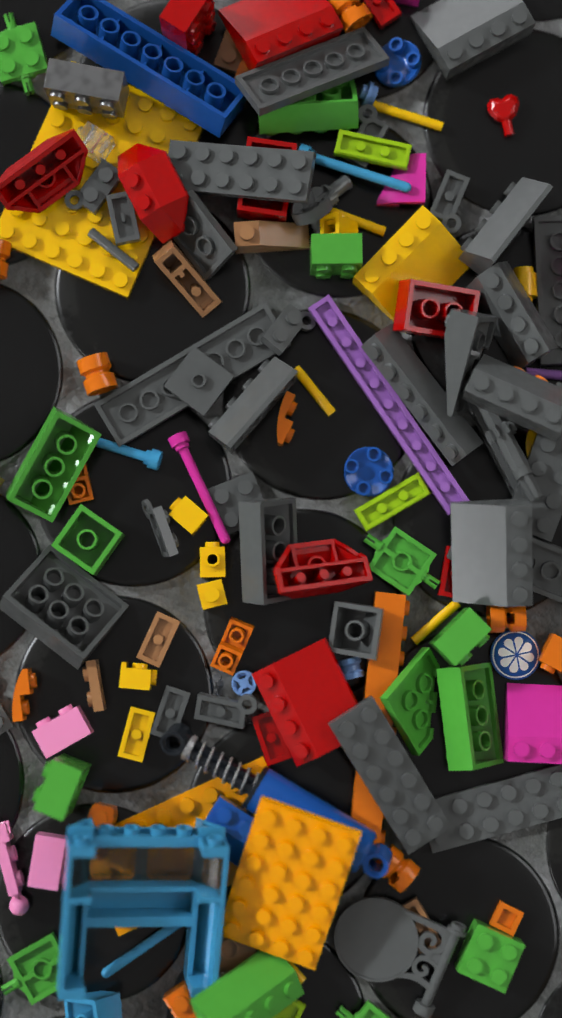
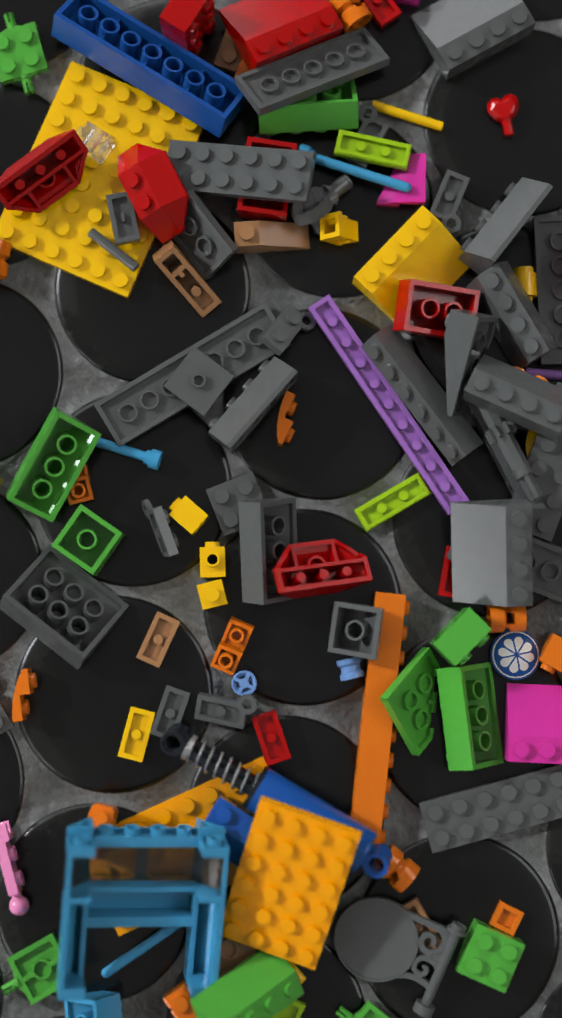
(47, 861): bright pink brick -> none
(61, 787): bright green brick -> none
(62, 731): bright pink brick -> none
(86, 88): flat silver brick -> none
(94, 191): dark grey hinge -> none
(96, 695): medium nougat plate -> none
(97, 374): orange wheel -> none
(137, 676): yellow brick -> none
(180, 443): dark pink piece -> none
(305, 695): red slope -> none
(314, 391): yellow piece -> none
(335, 255): bright green brick -> none
(364, 224): yellow piece -> none
(368, 93): medium blue plate -> none
(368, 471): blue dish -> none
(389, 774): dark grey plate -> none
(401, 561): bright green plate -> none
(403, 63): blue dish -> none
(435, 622): yellow piece -> none

